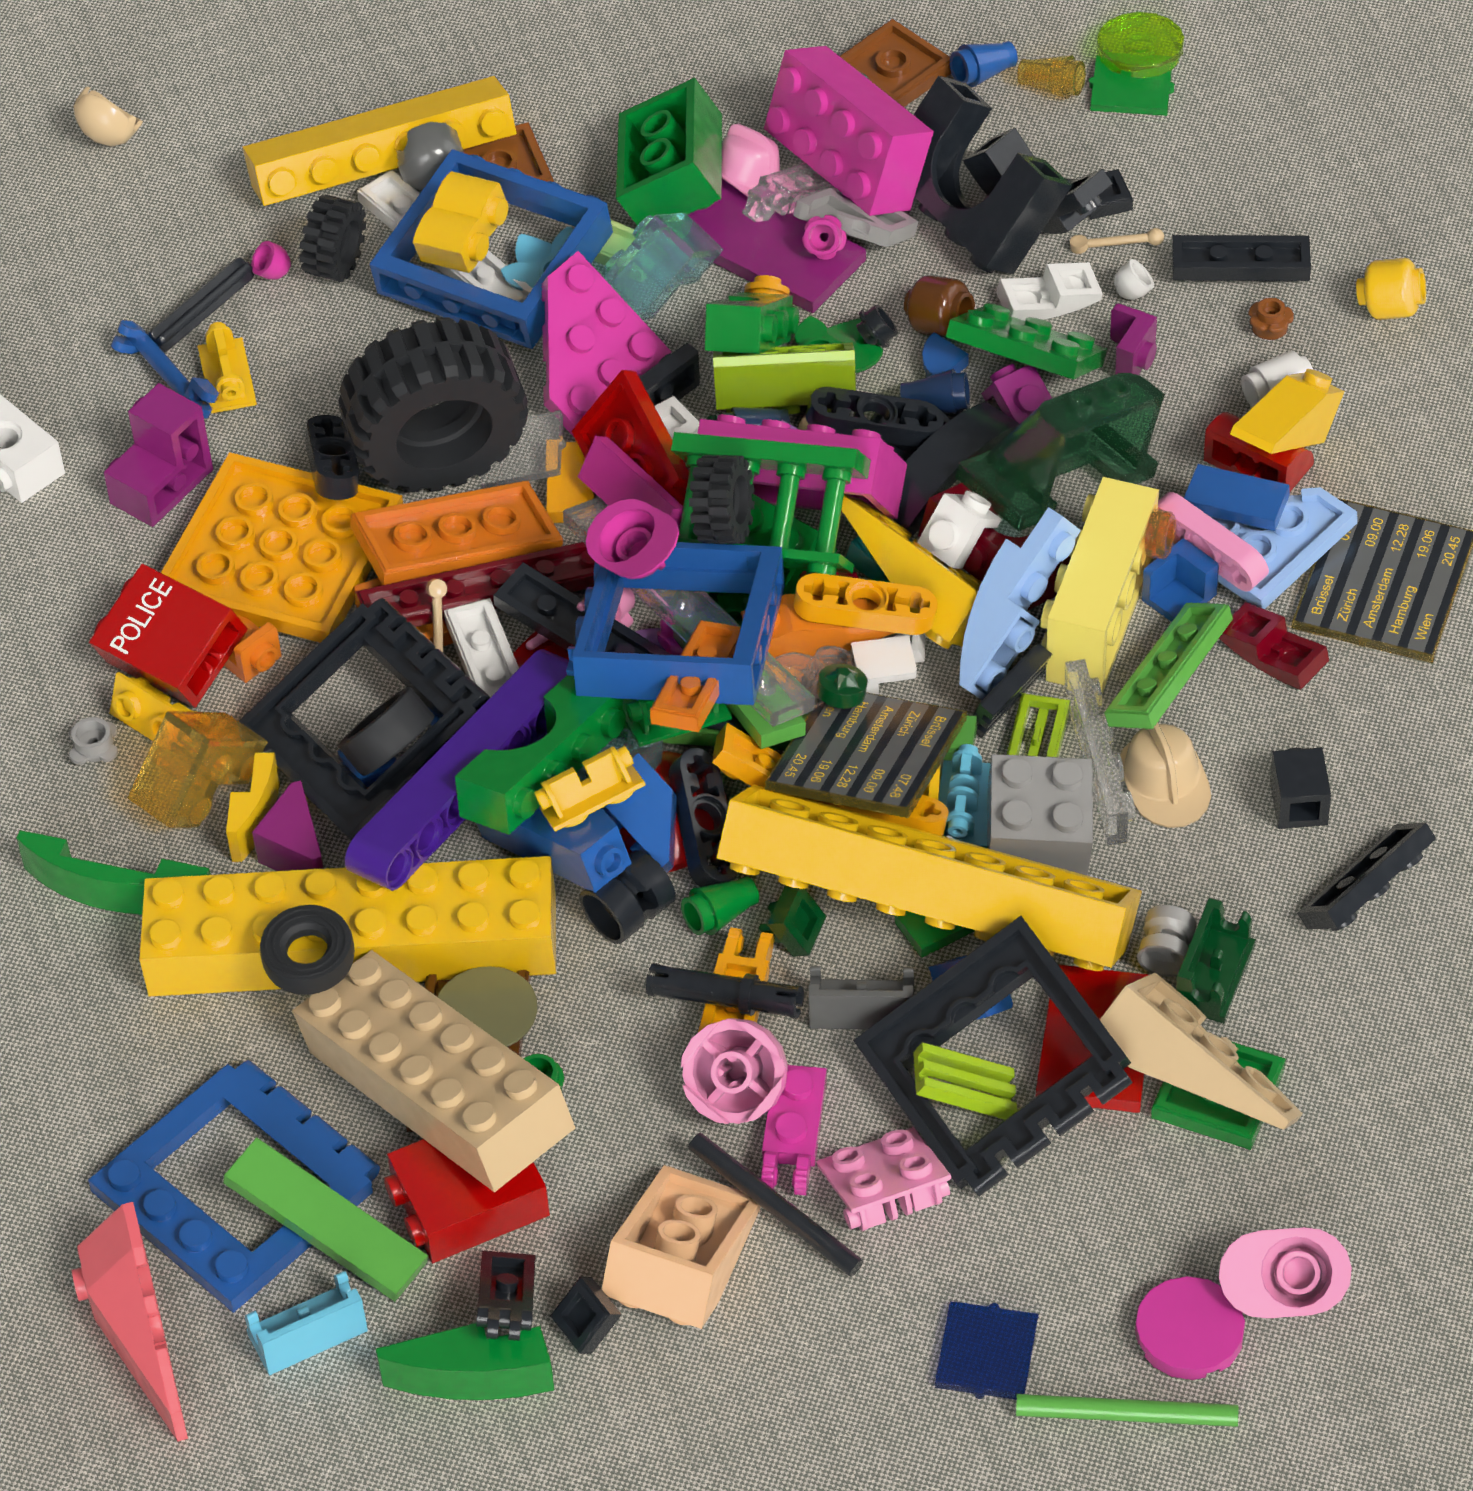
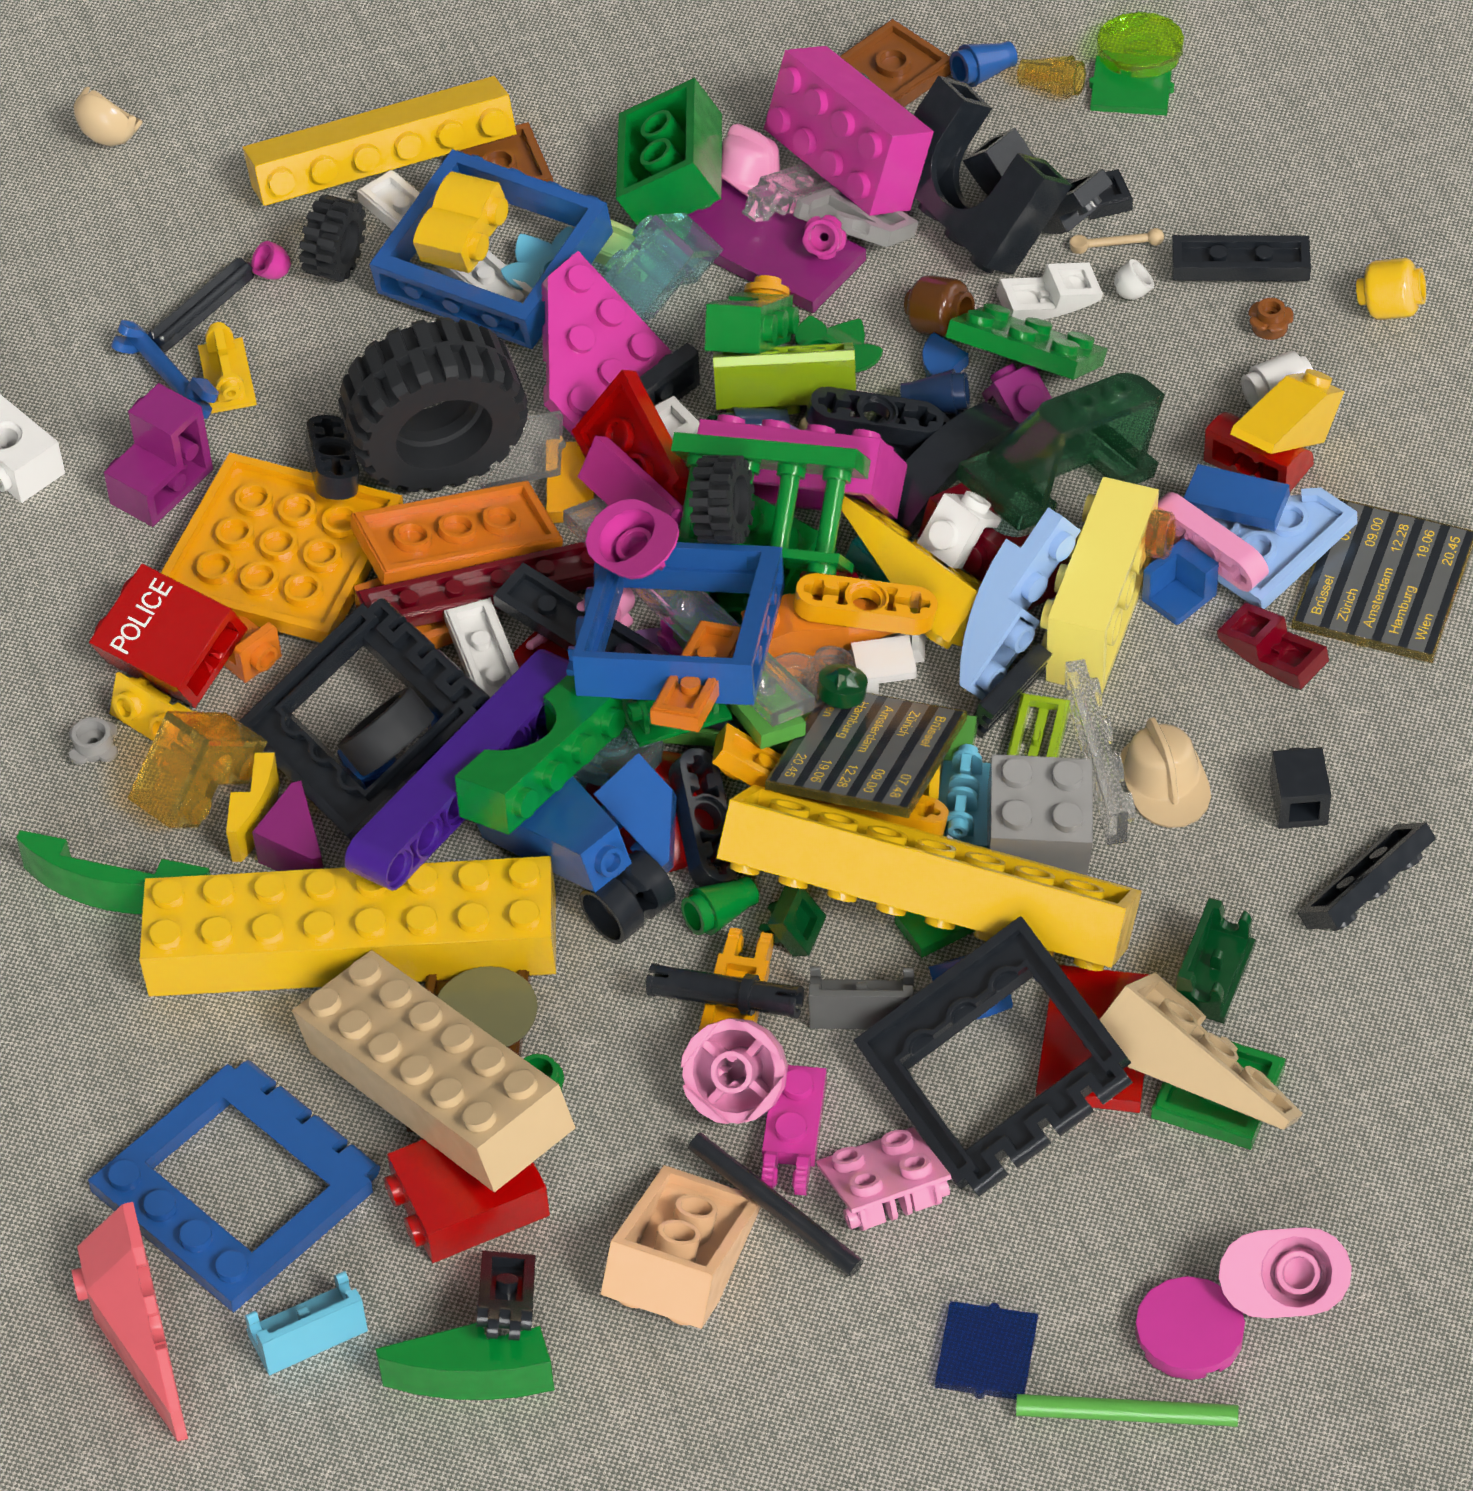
(314, 976): black tyre -> none
(325, 1219): bright green tile -> none
(425, 152): dark grey hair -> none
(437, 589): tan hinge -> none
(585, 1315): black tile -> none
(610, 781): yellow hinge -> none
(876, 326): black plate -> none
(964, 1073): lime tile -> none
(1136, 338): magenta bracket -> none
(1166, 940): light grey wheel -> none
(1168, 665): bright green tile -> none

